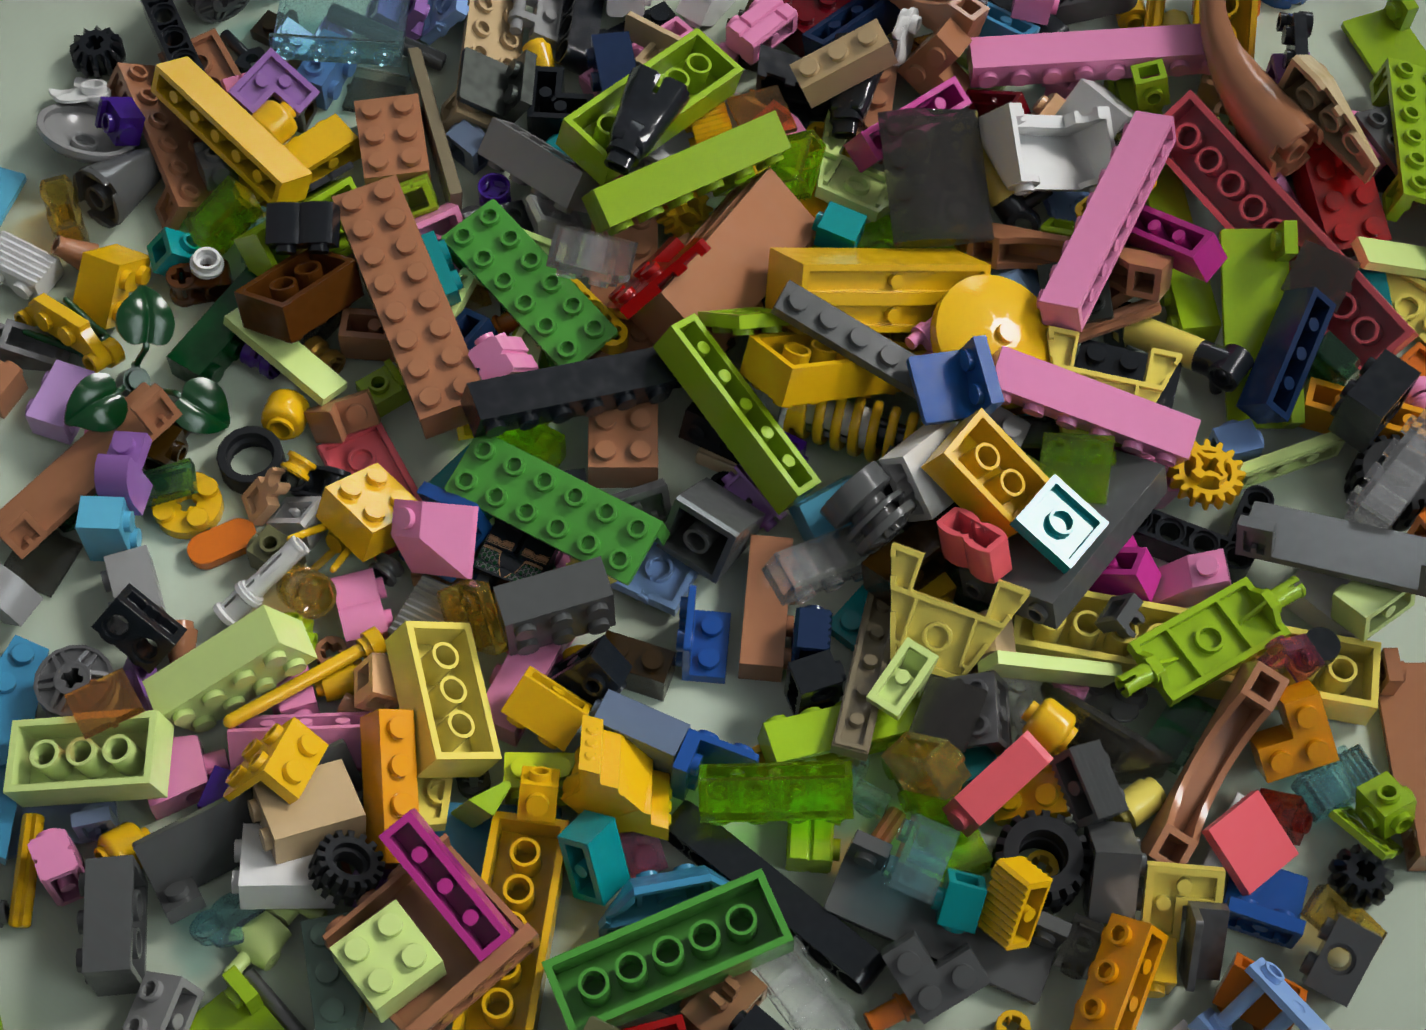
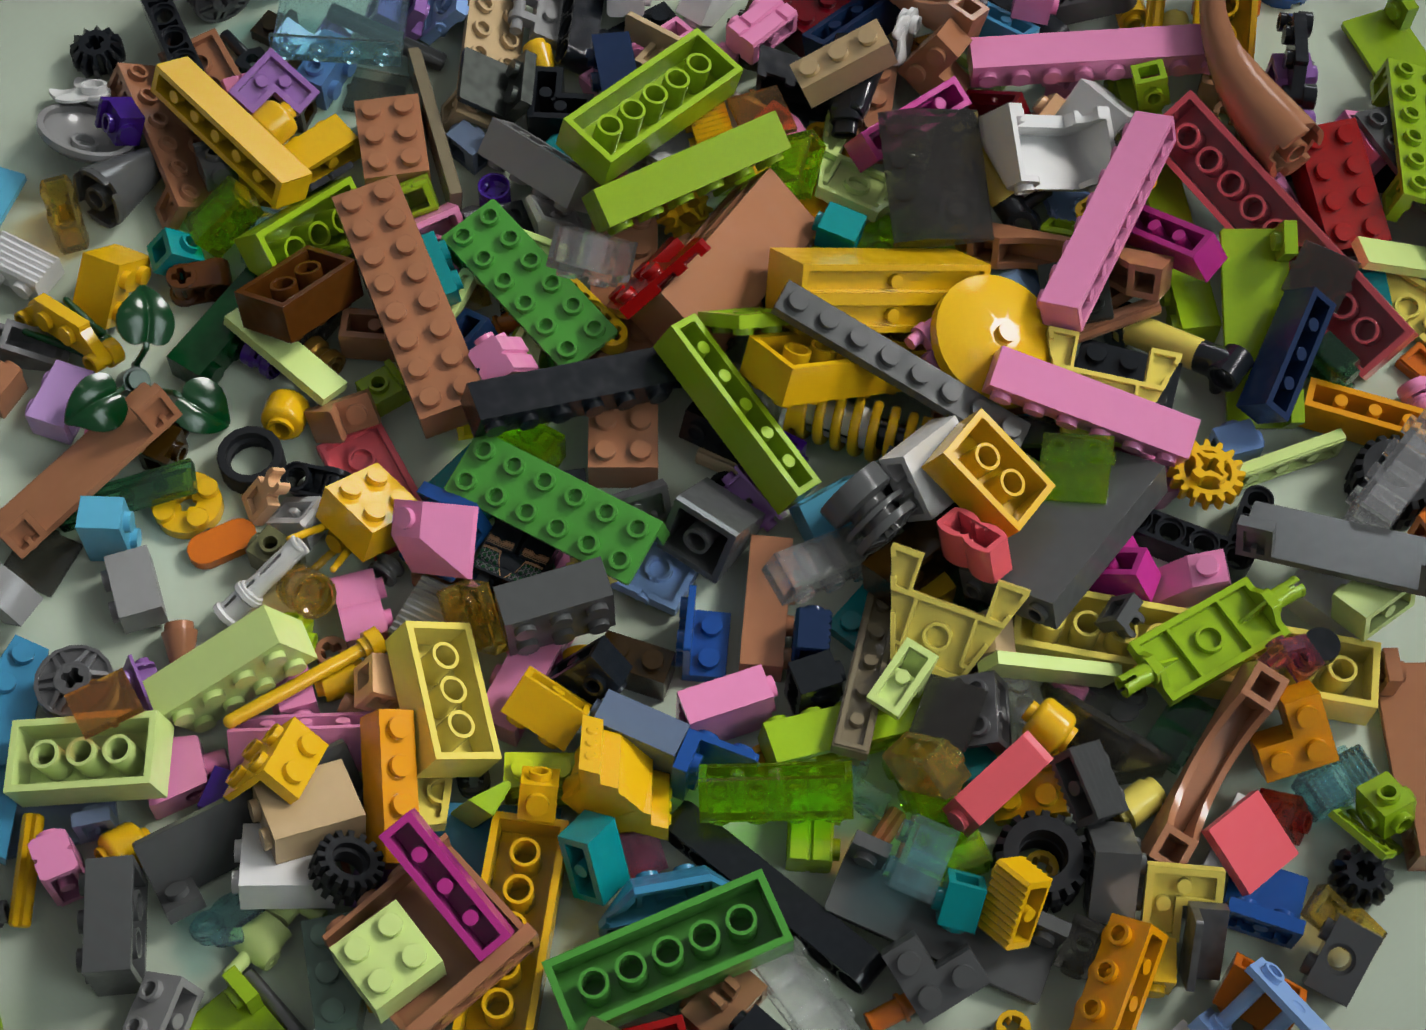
(71, 249): nougat cone -> none
(121, 472): medium lavender brick -> none
(144, 622): black brick -> none
(204, 256): white plate -> none
(298, 465): yellow bush -> none
(302, 226): black brick -> none
(643, 117): black piece -> none
(729, 704): none -> bright pink brick
(955, 382): blue bracket -> none
(1059, 524): plate -> none
(1323, 101): tan wedge -> none
(1372, 399): black brick -> none

